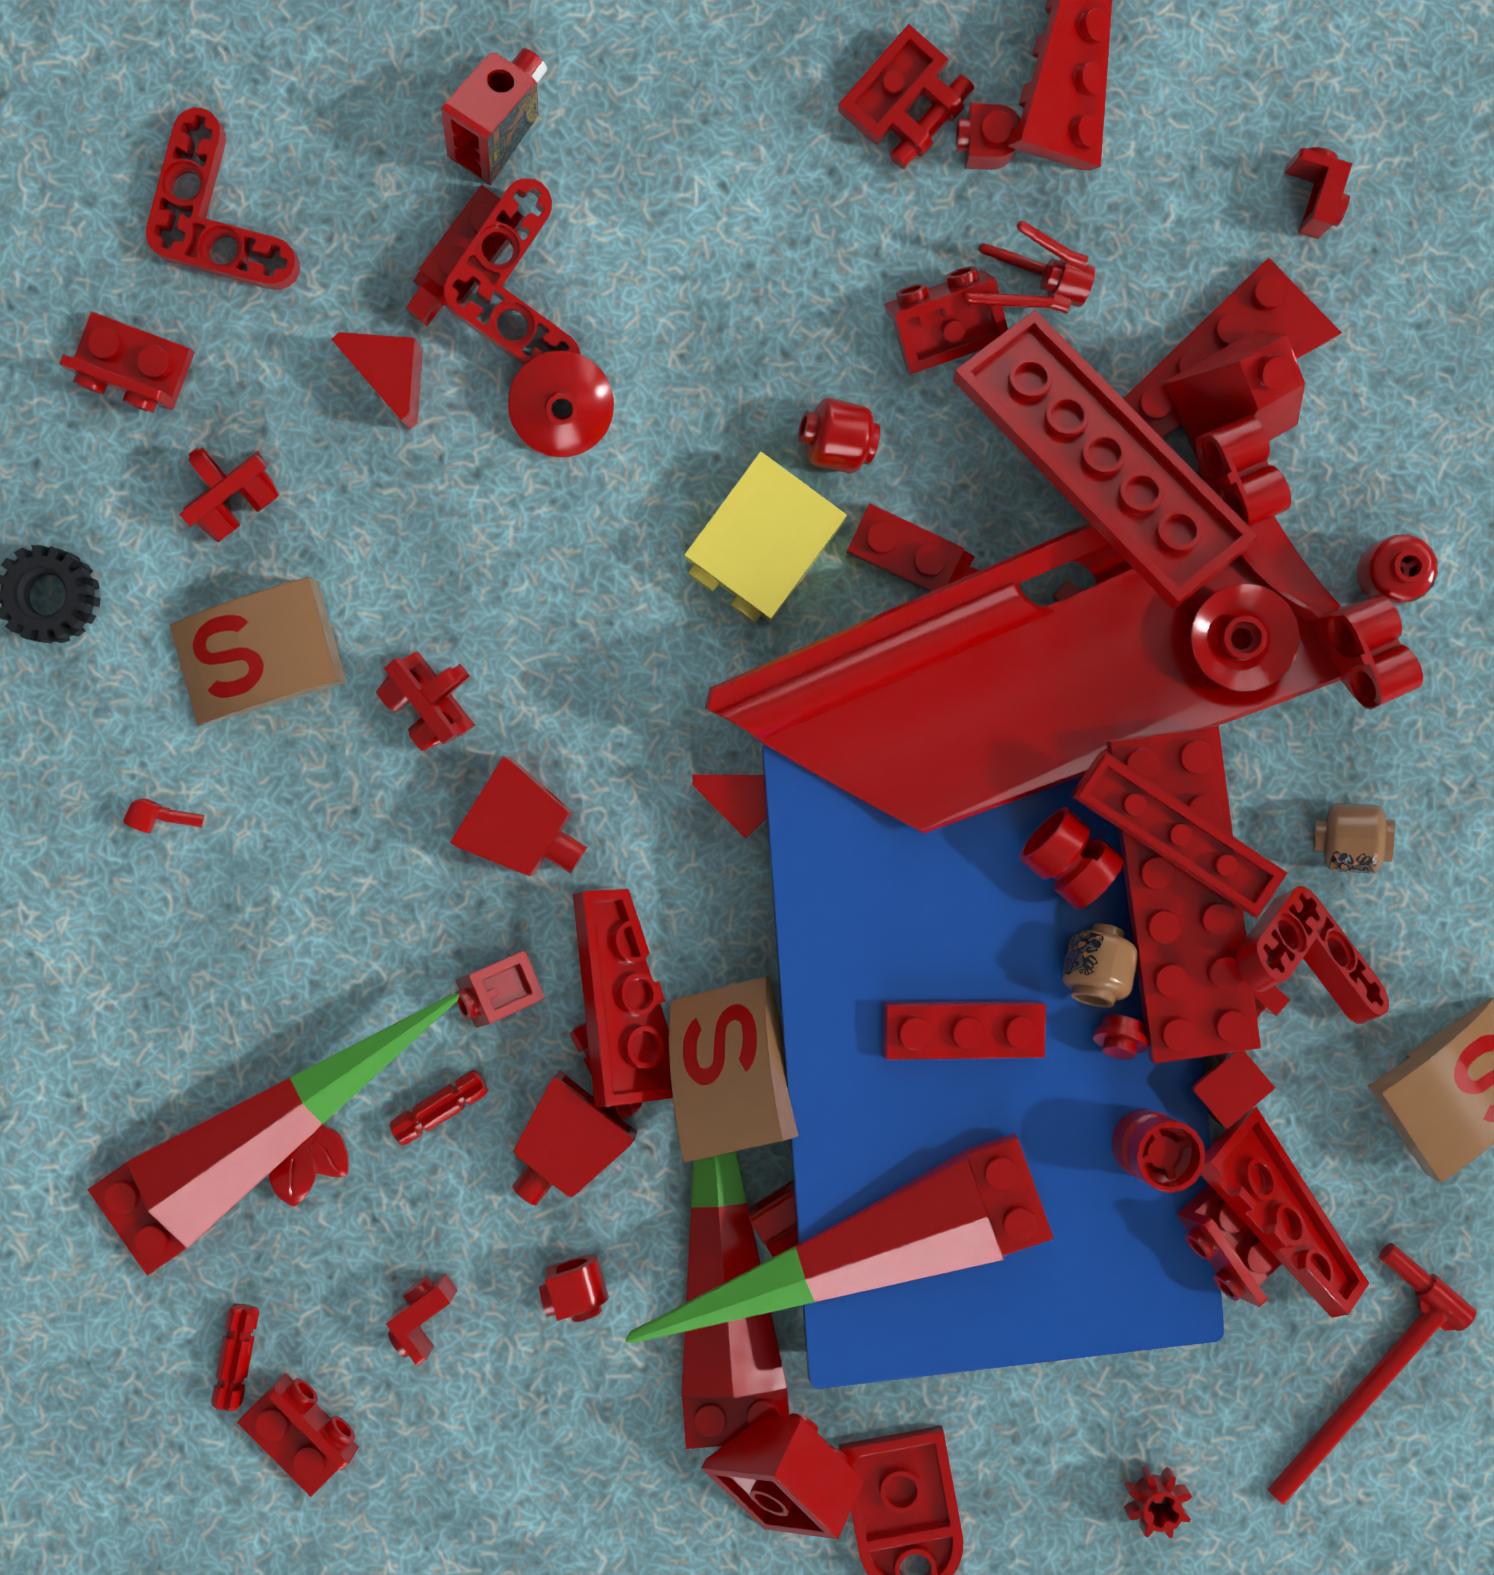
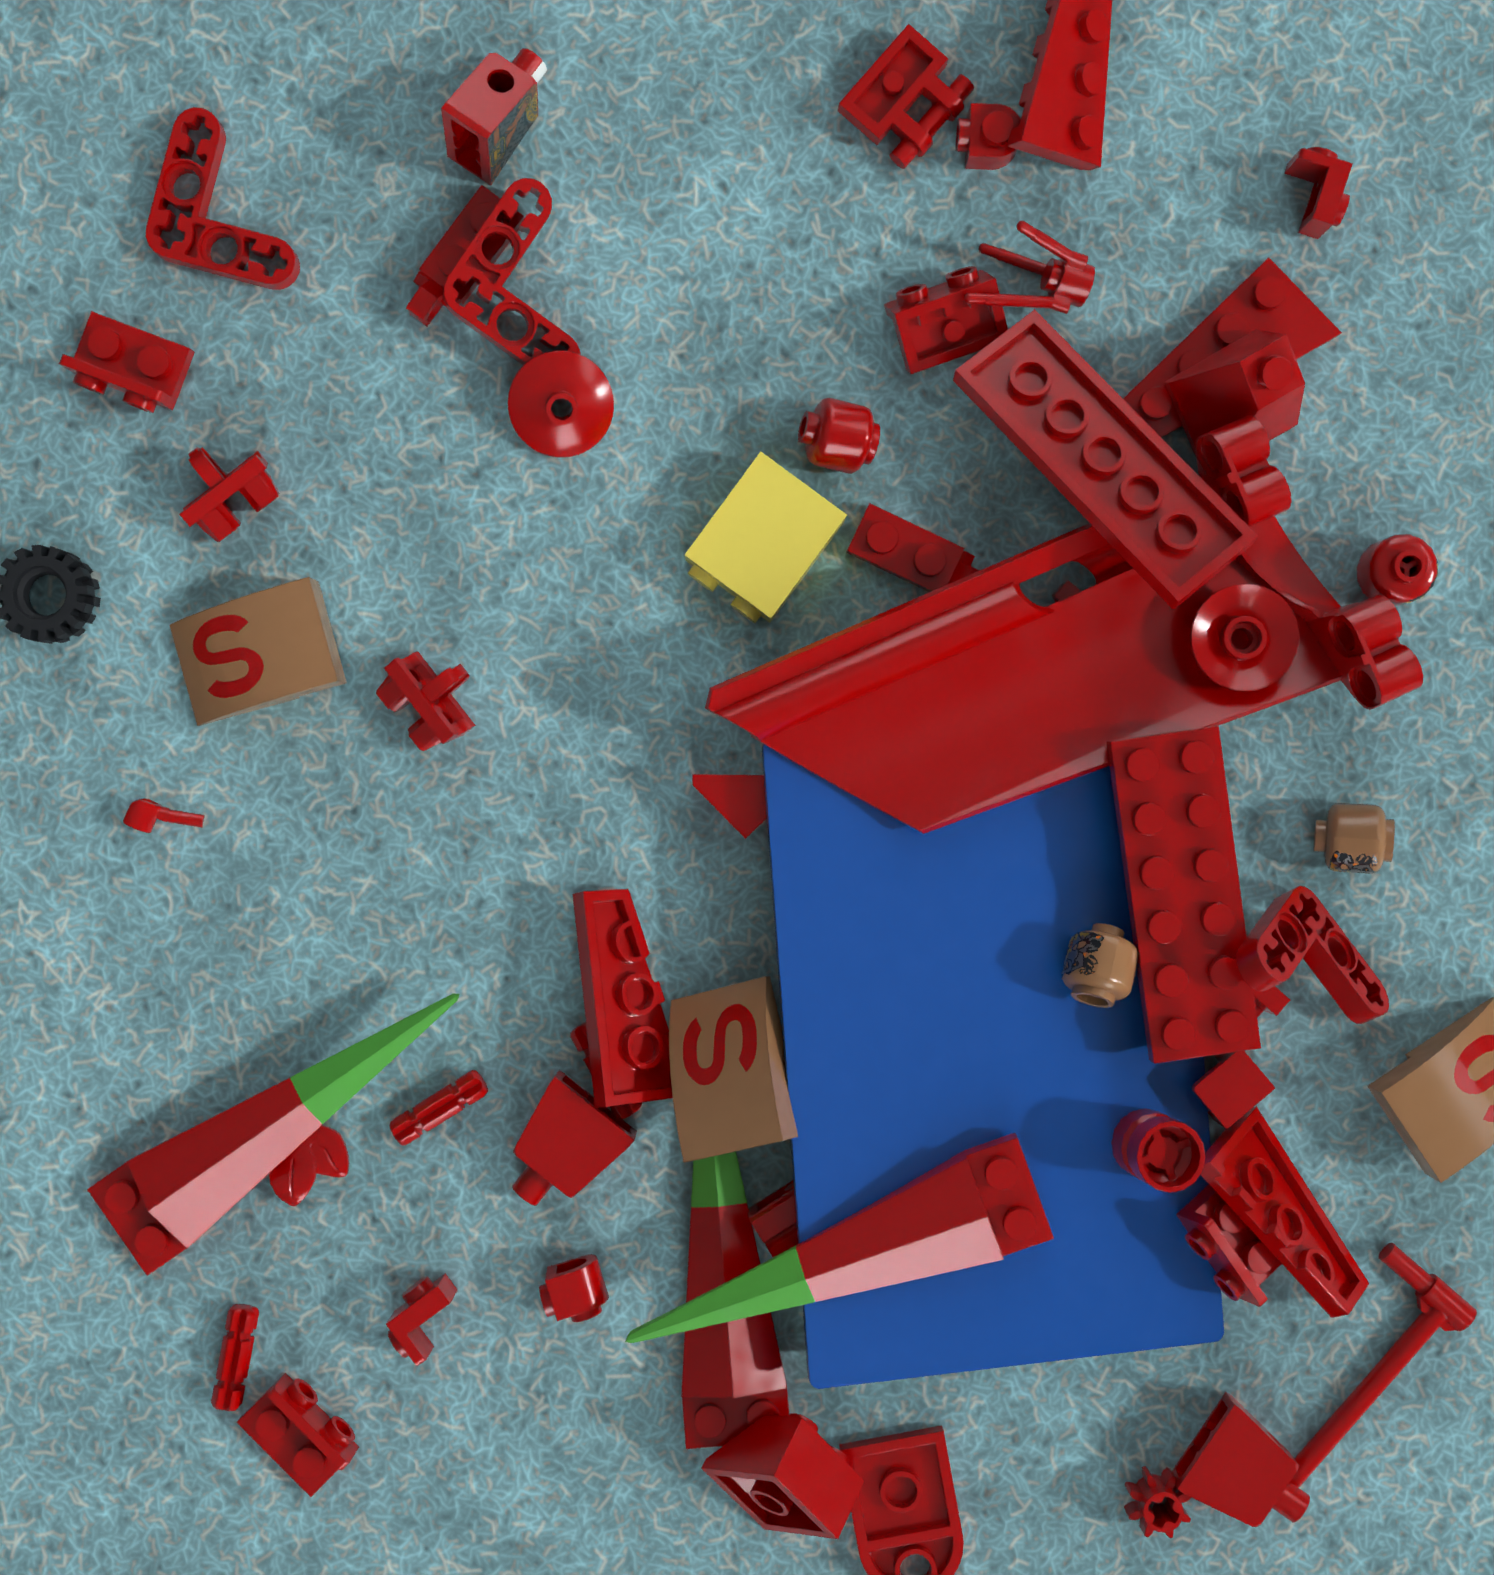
(390, 367): red slope -> none
(498, 990): red bracket -> none
(518, 823): red torso -> none
(963, 1030): red plate -> none
(1077, 864): red wheel -> none
(1121, 1037): red plate -> none
(1179, 834): red tile -> none
(1240, 1468): none -> red torso

